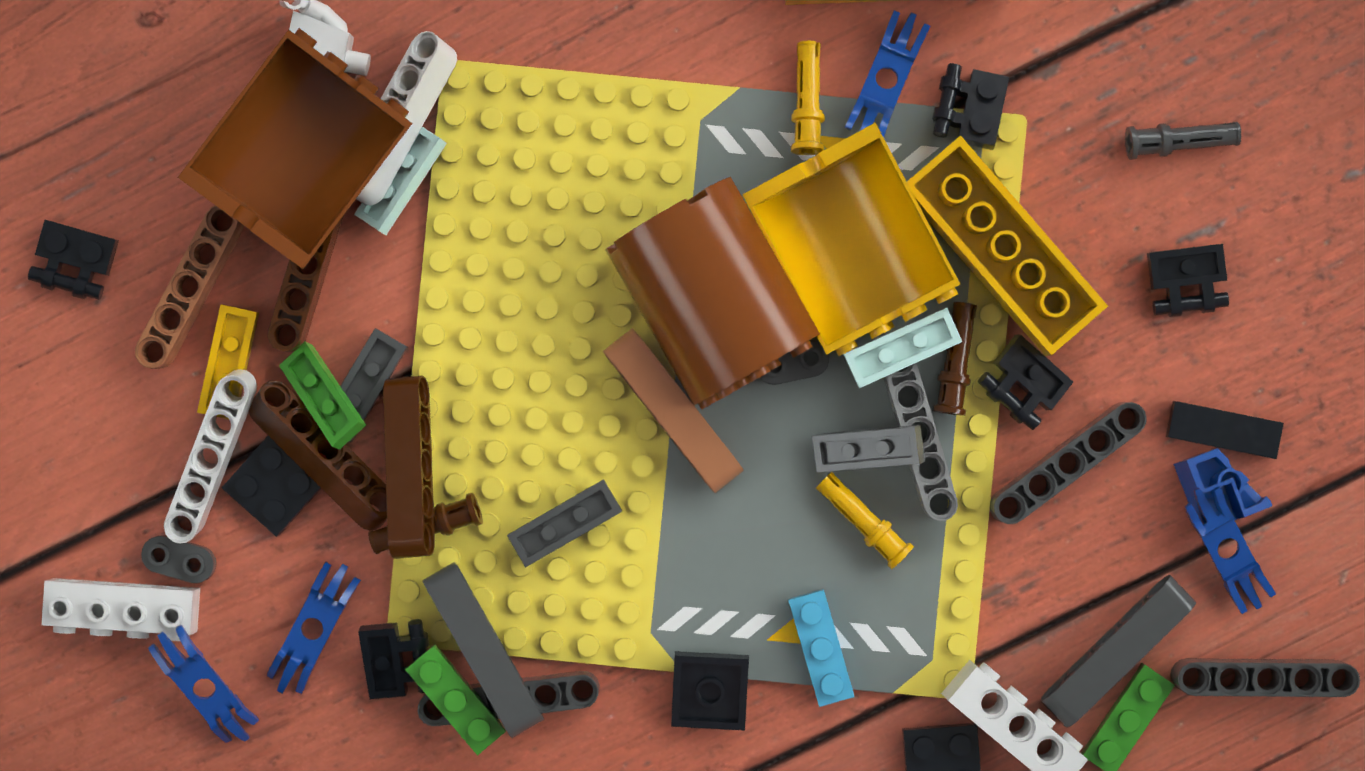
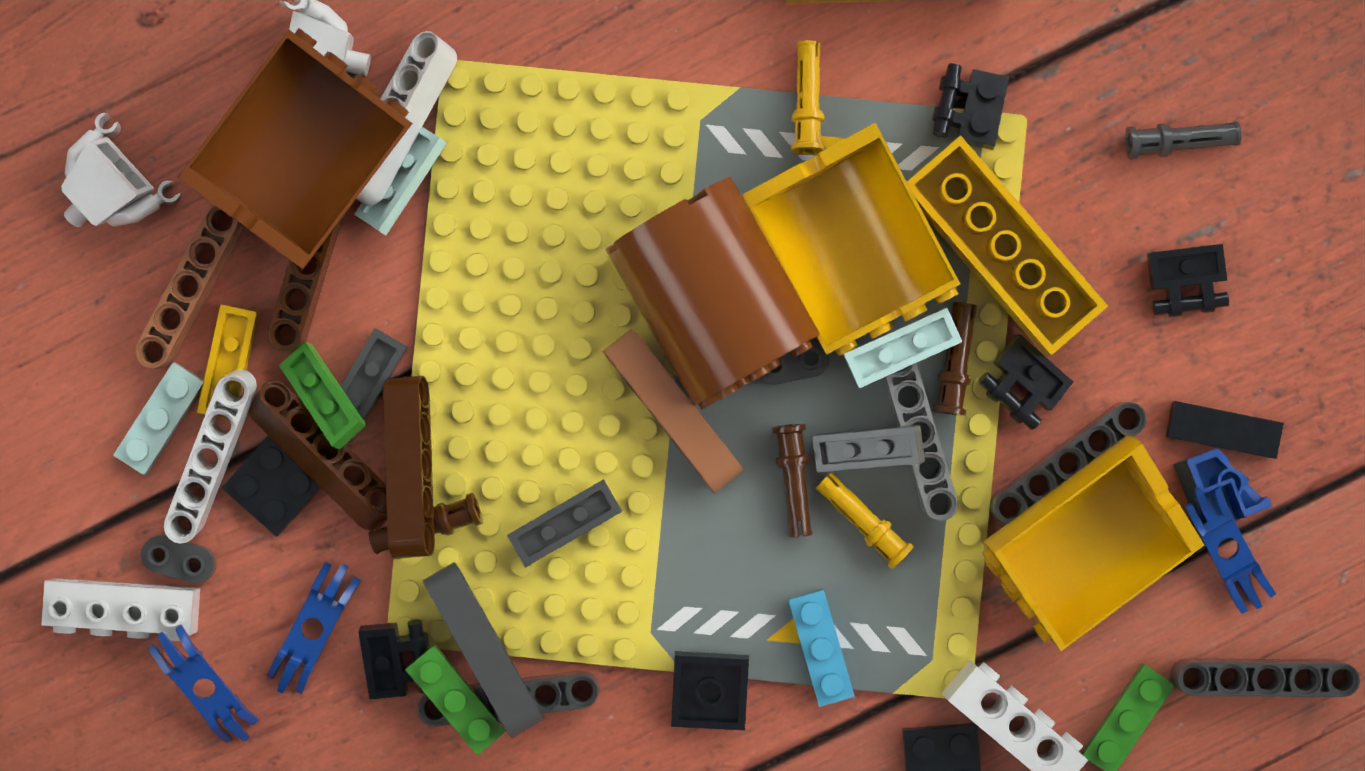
(75, 248): black plate -> none
(105, 183): none -> white torso
(159, 418): none -> light aqua plate
(792, 460): none -> reddish brown pin
(888, 57): blue piece -> none
(1091, 544): none -> yellow cylinder
(1118, 651): dark grey beam -> none

